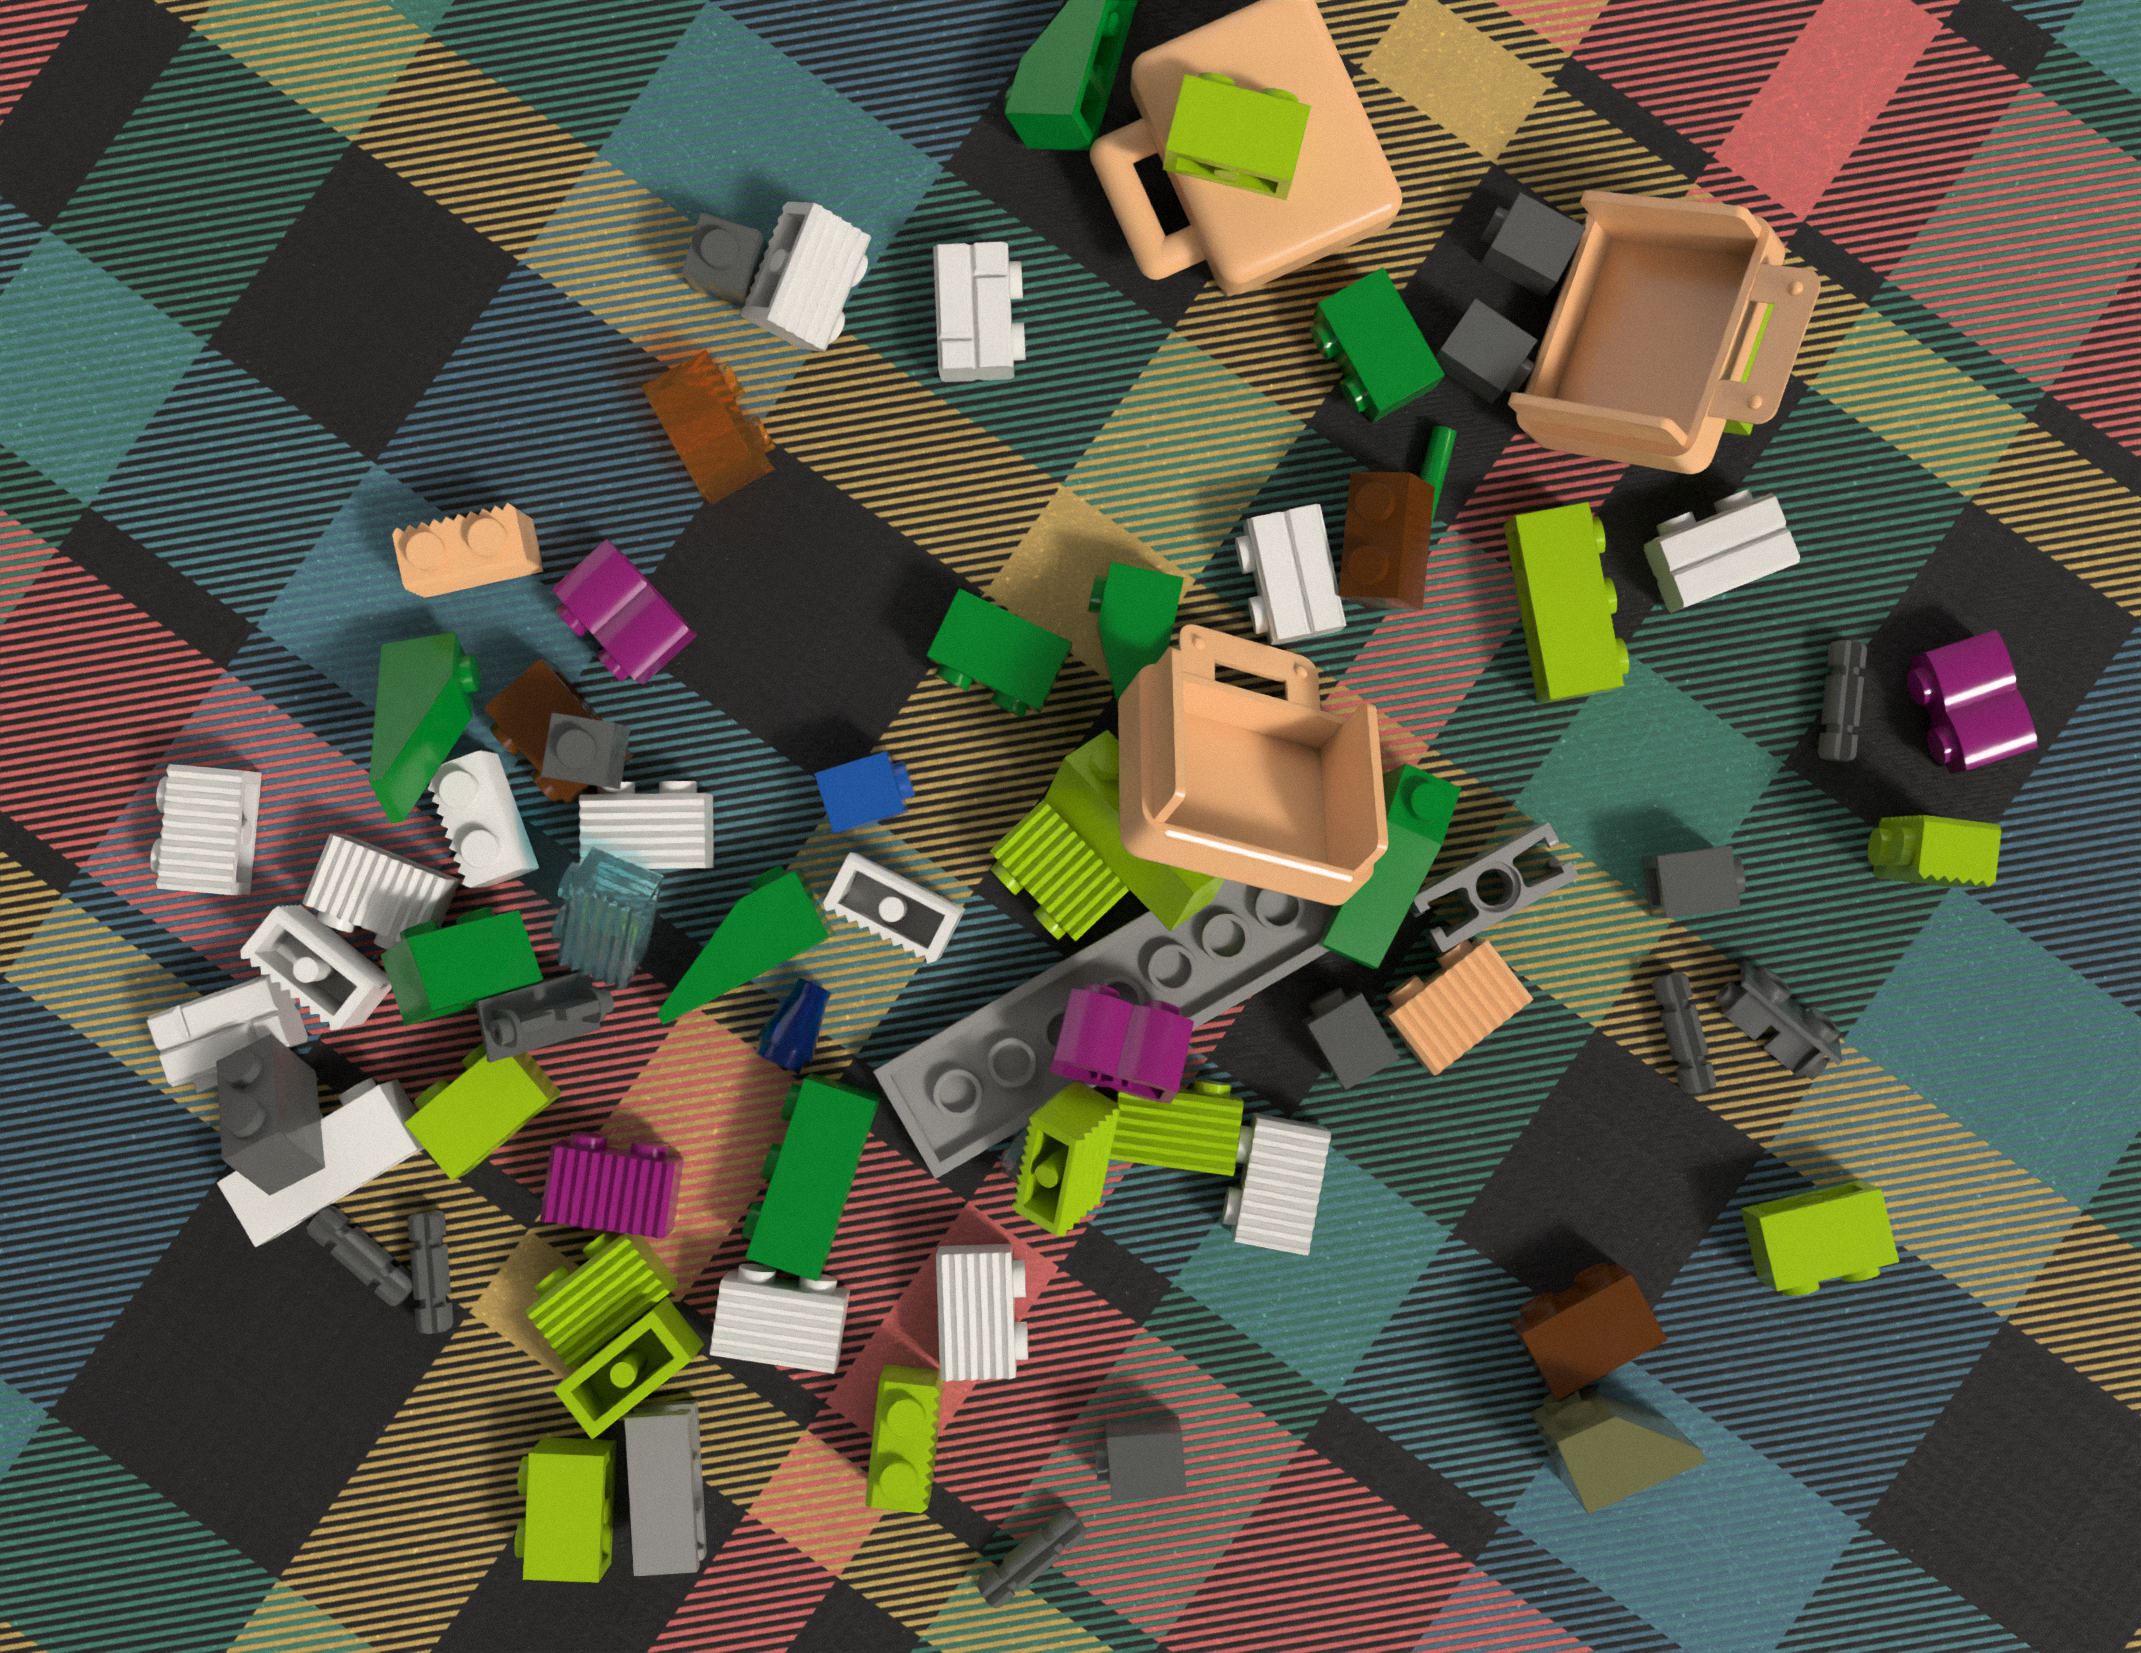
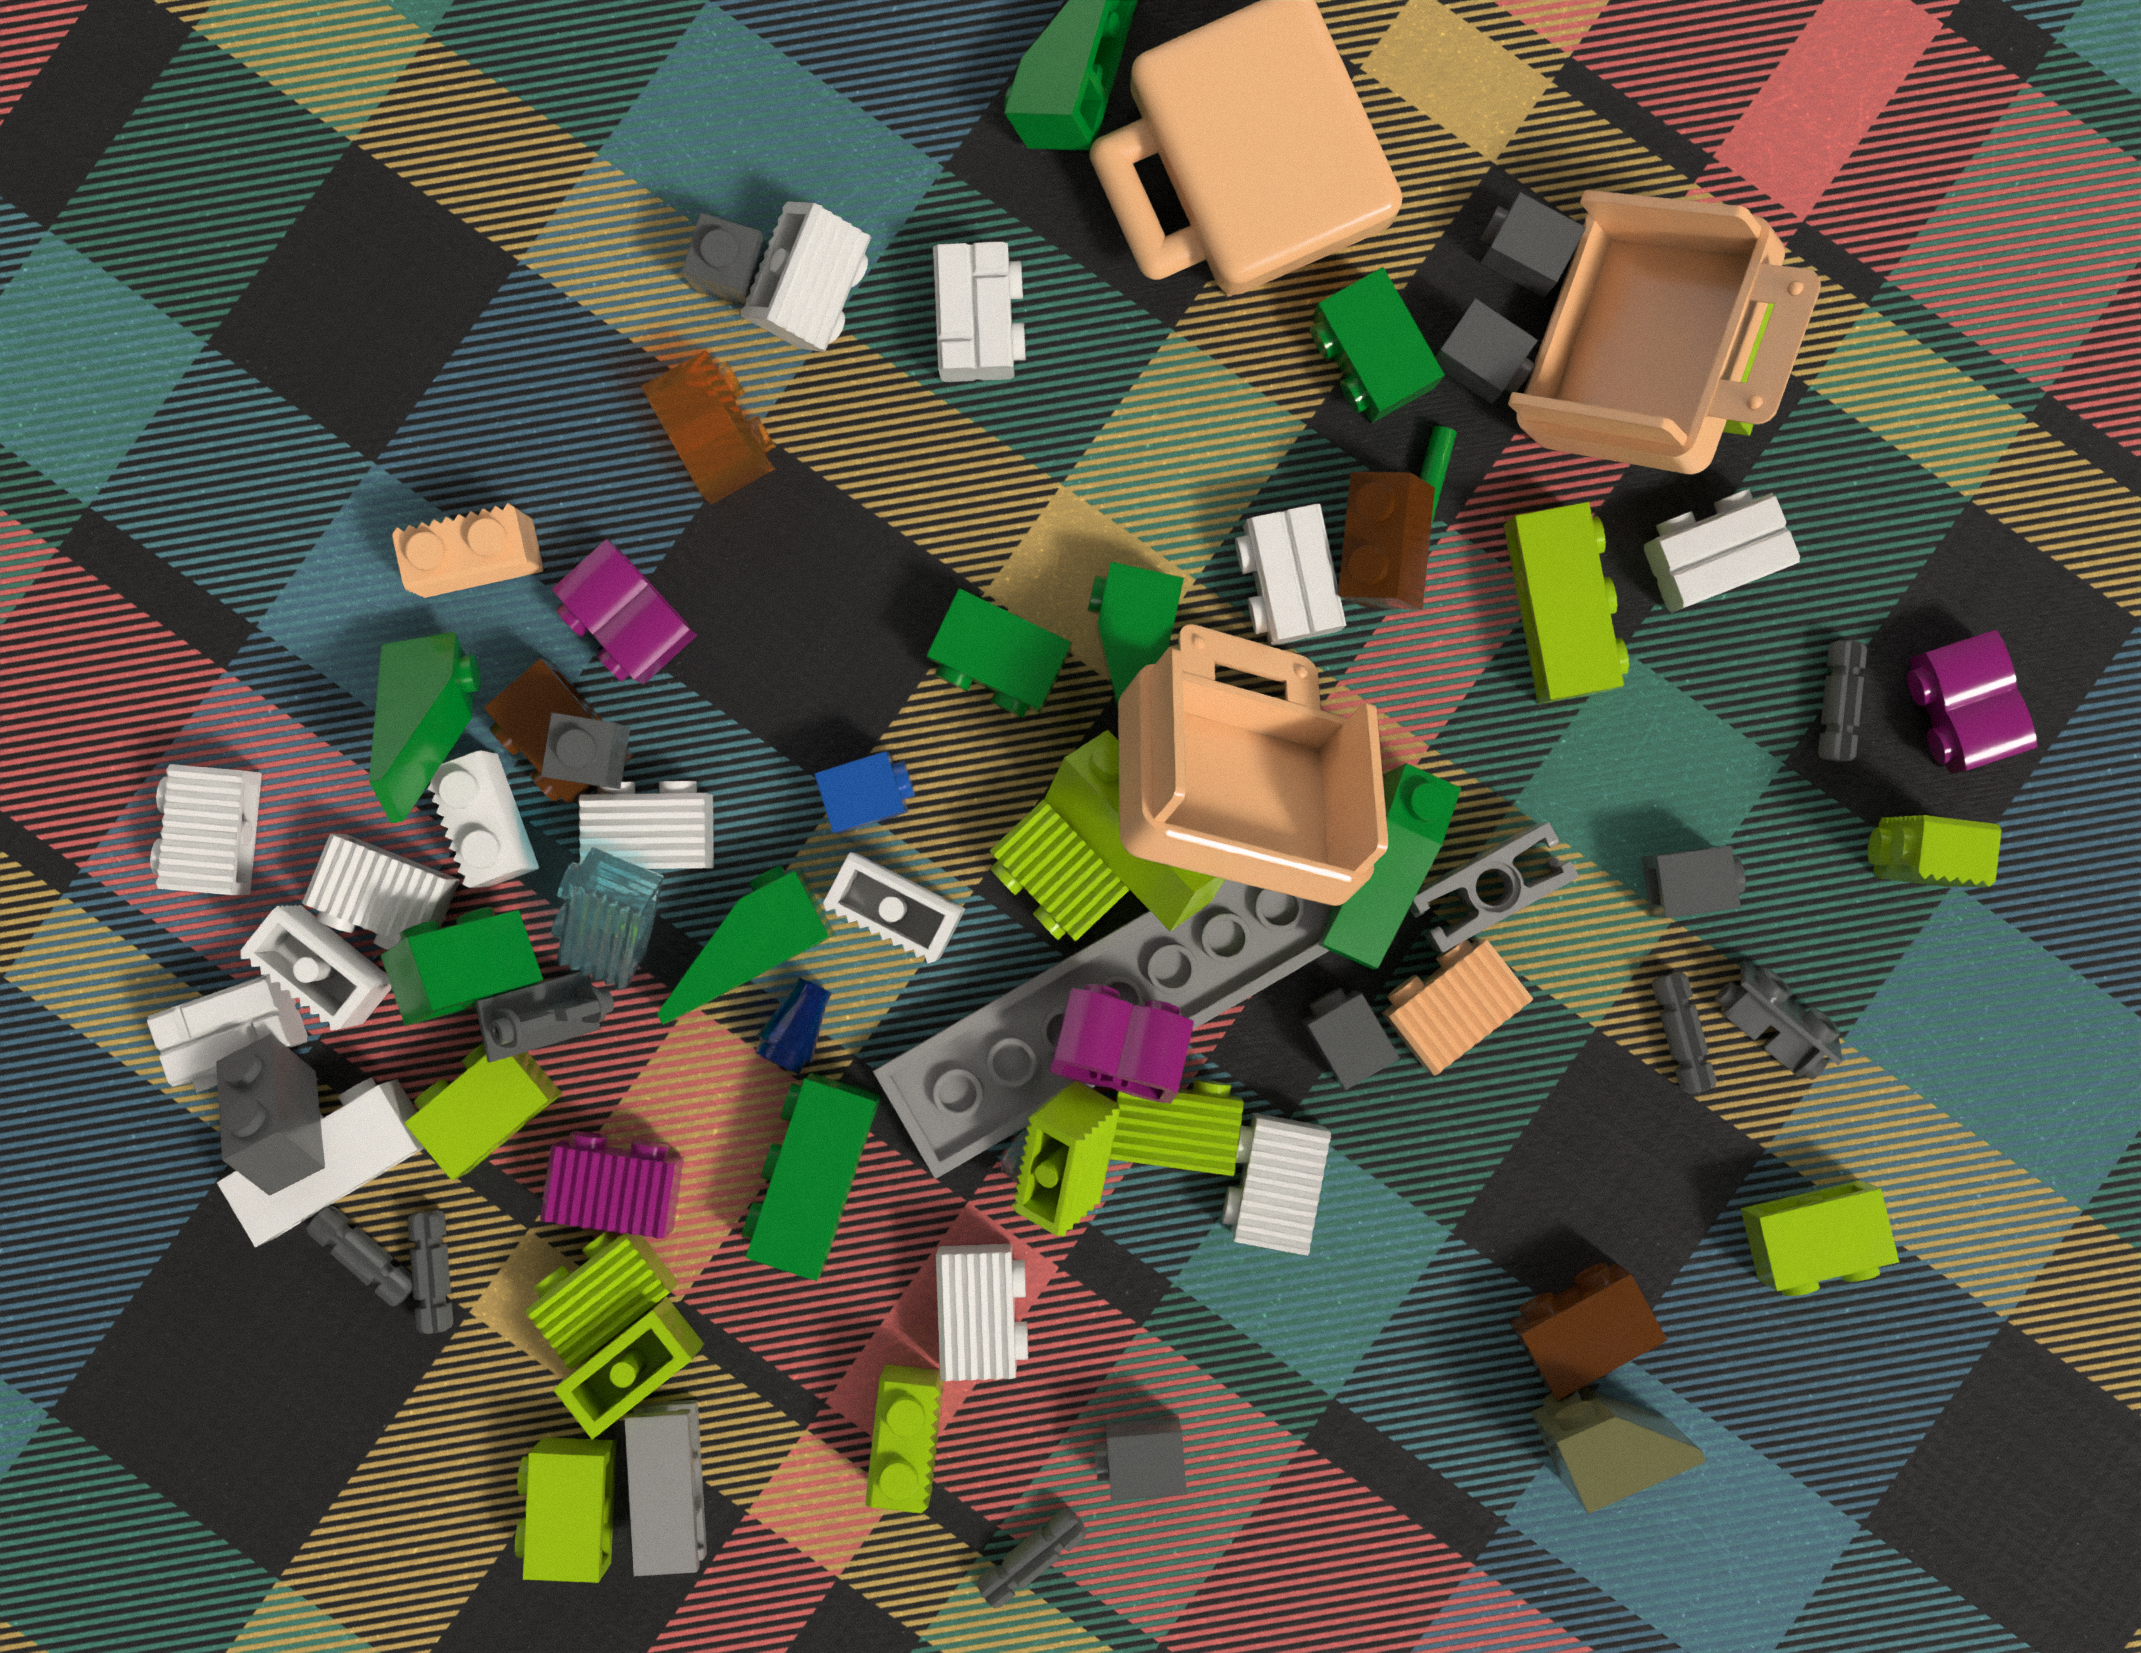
(780, 1319): white brick -> none
(1236, 135): lime brick -> none

